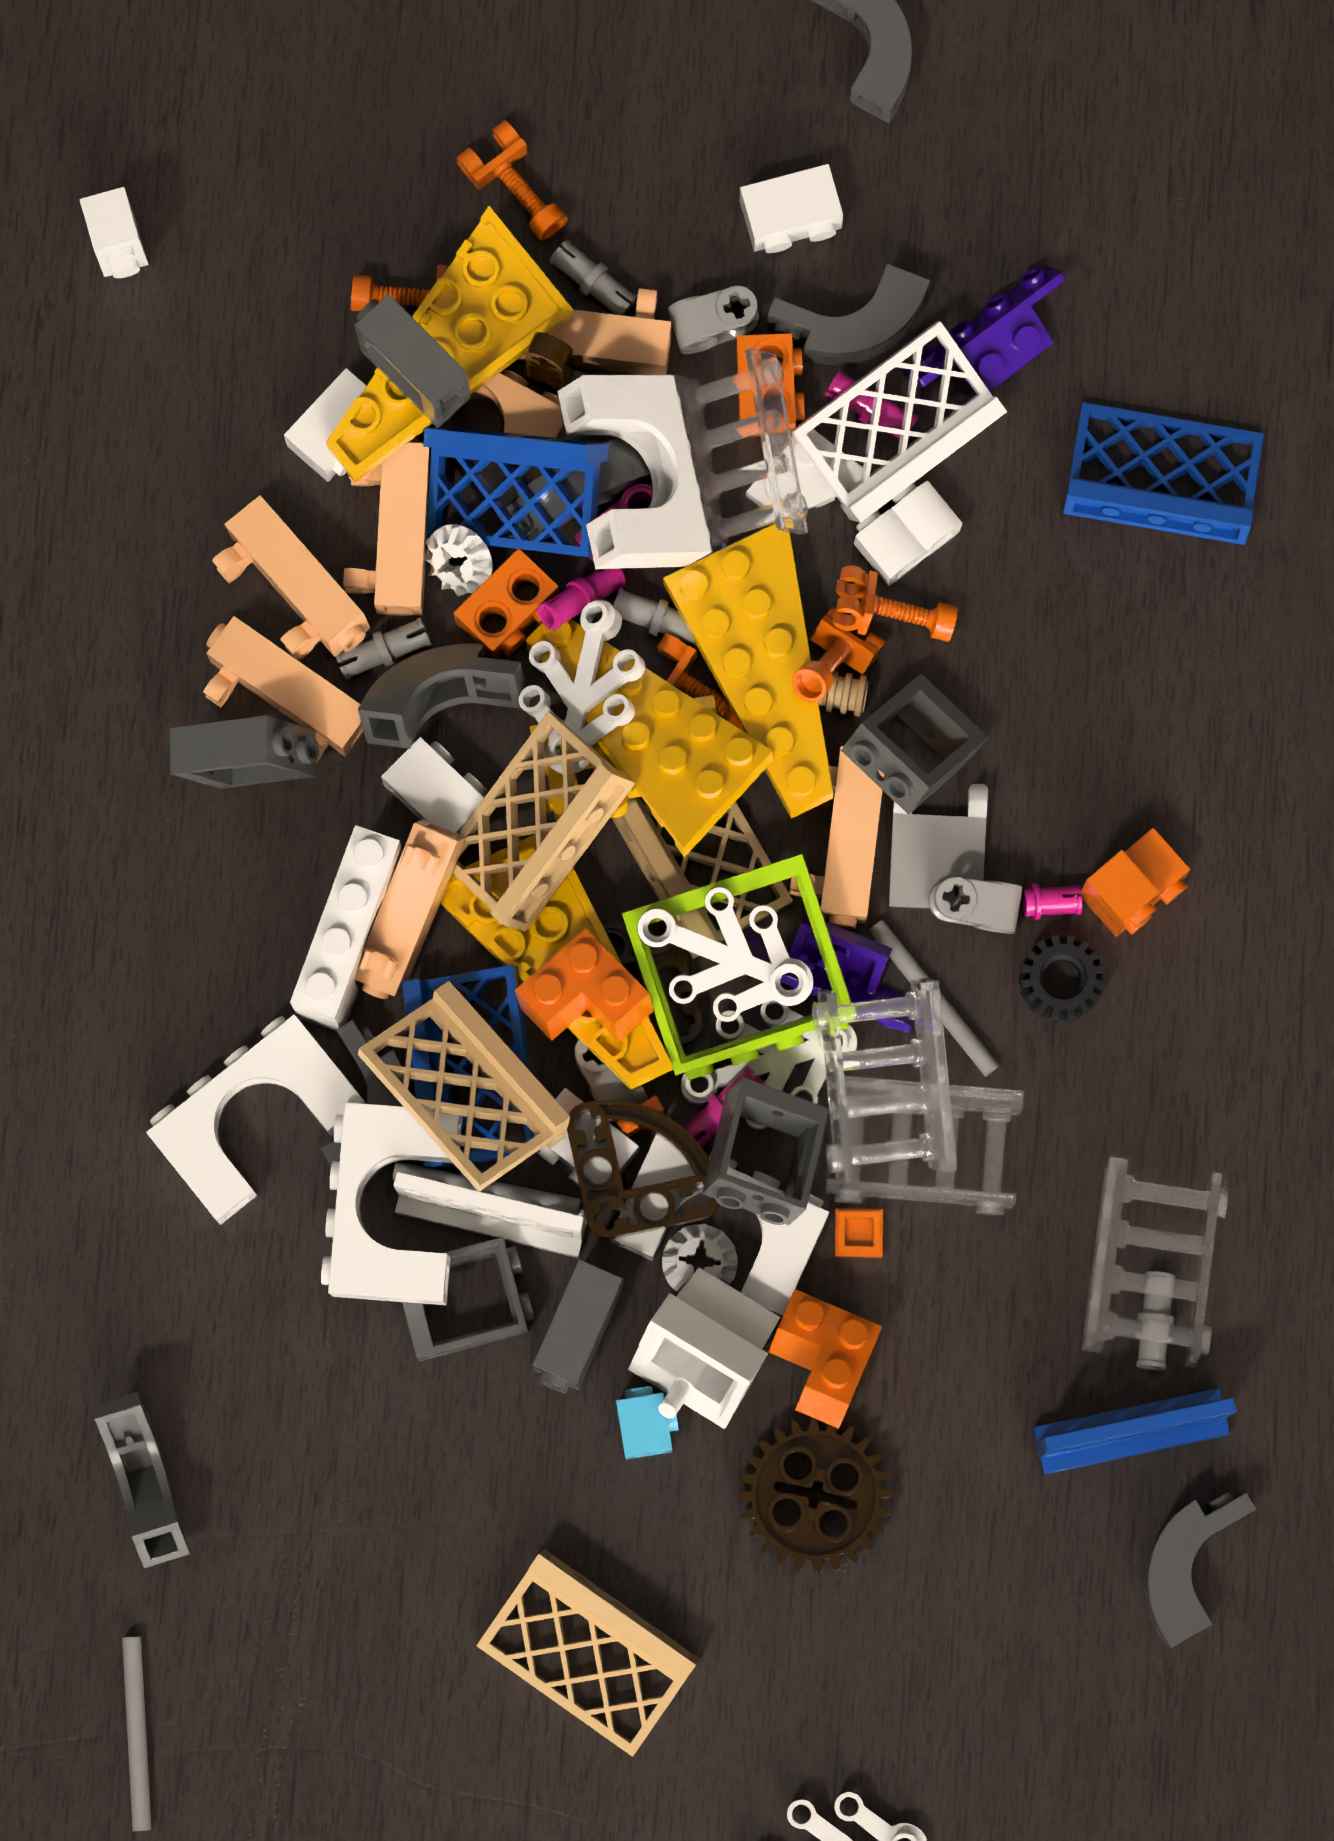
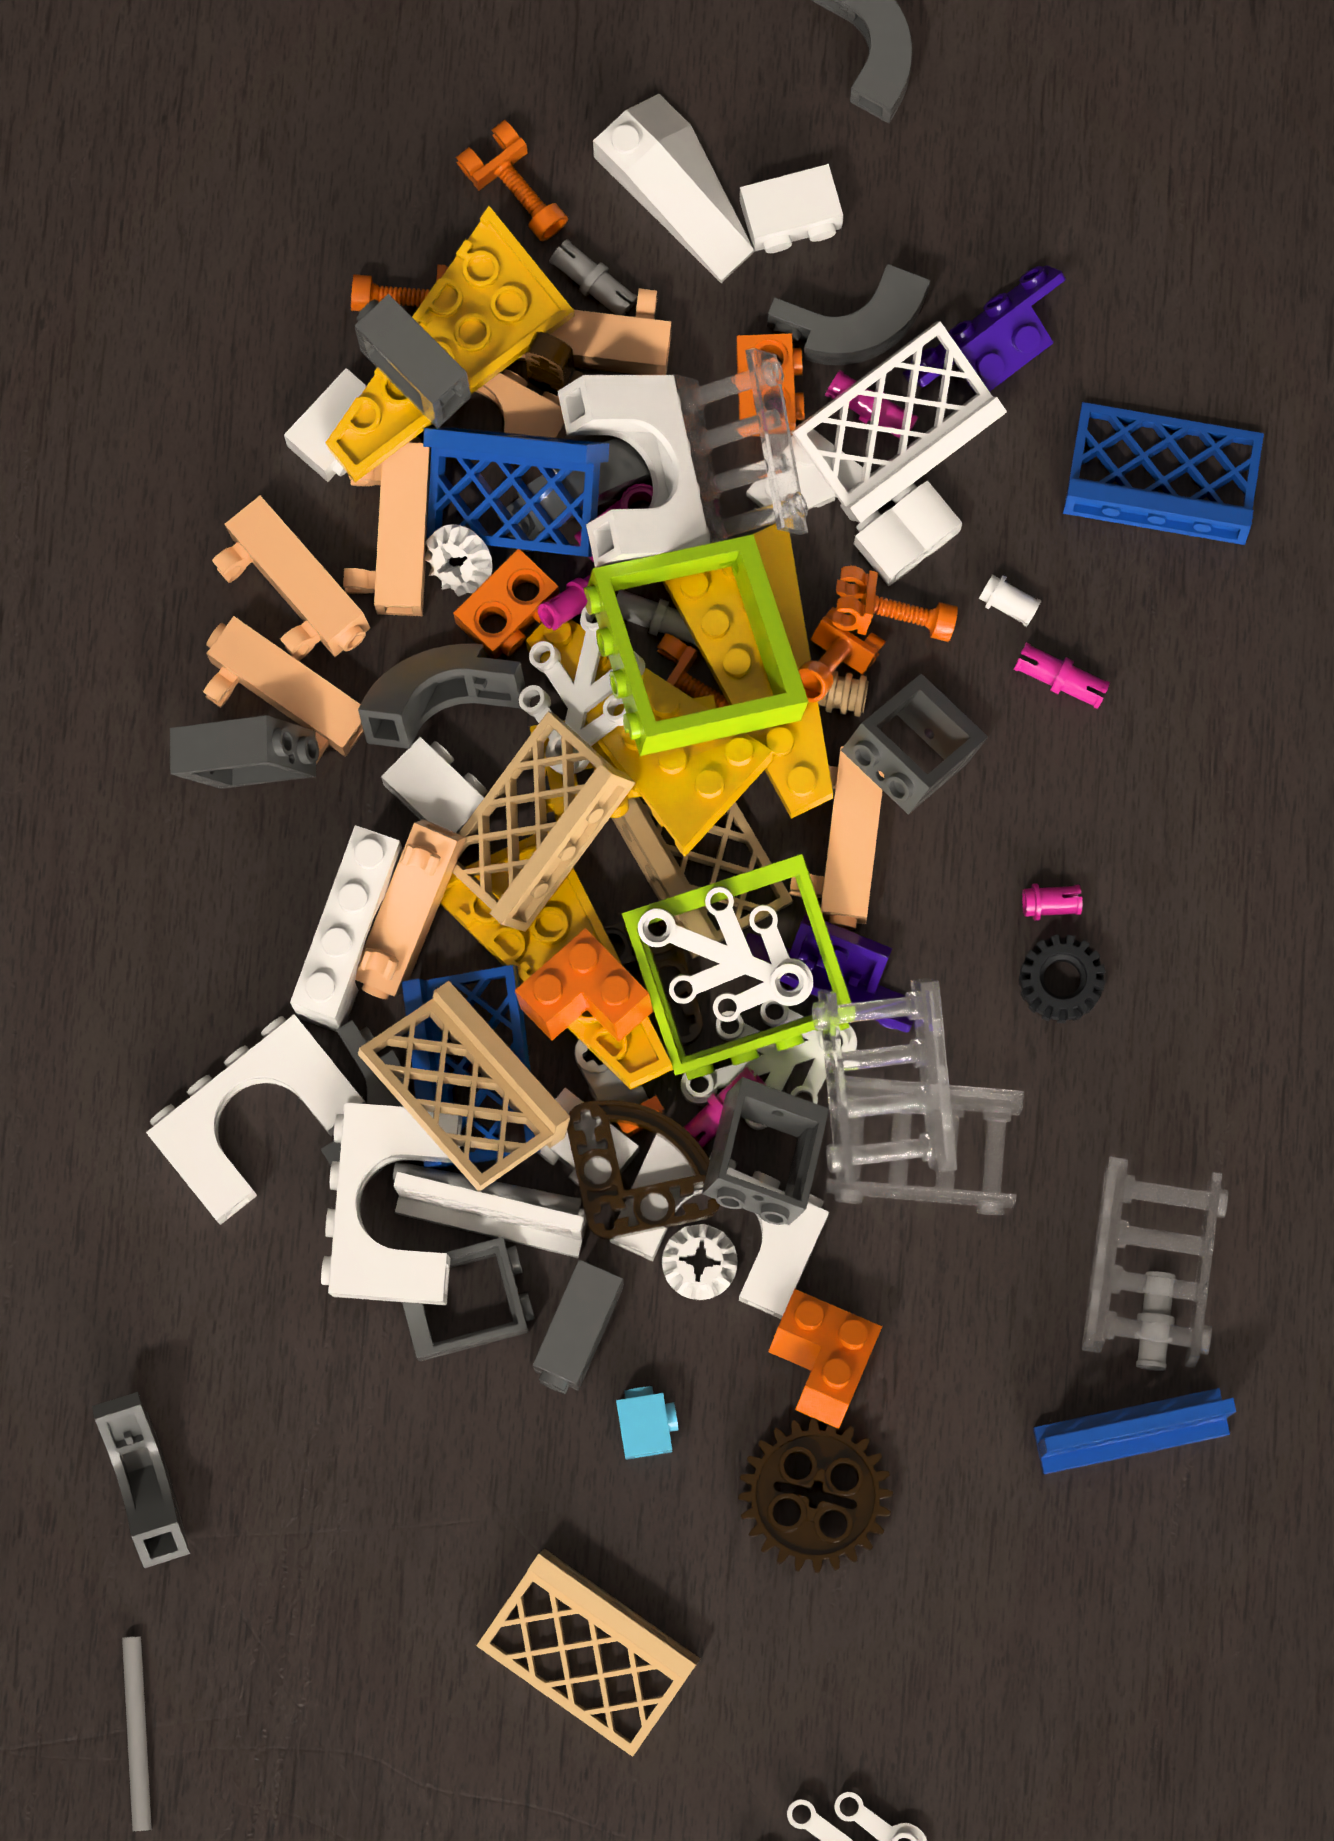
(114, 233): white brick -> none
(384, 648): light grey pin -> none
(626, 682): none -> lime window
(668, 173): none -> white wedge
(704, 1348): white piece -> none
(709, 320): light grey piece -> none
(859, 1233): orange tile -> none
(935, 849): light grey flag -> none
(951, 1018): light grey bar -> none
(984, 905): light grey piece -> none
(1009, 600): none -> white pin
(1061, 675): none -> dark pink pin
(1133, 882): orange brick -> none
(1168, 1568): dark grey arch -> none

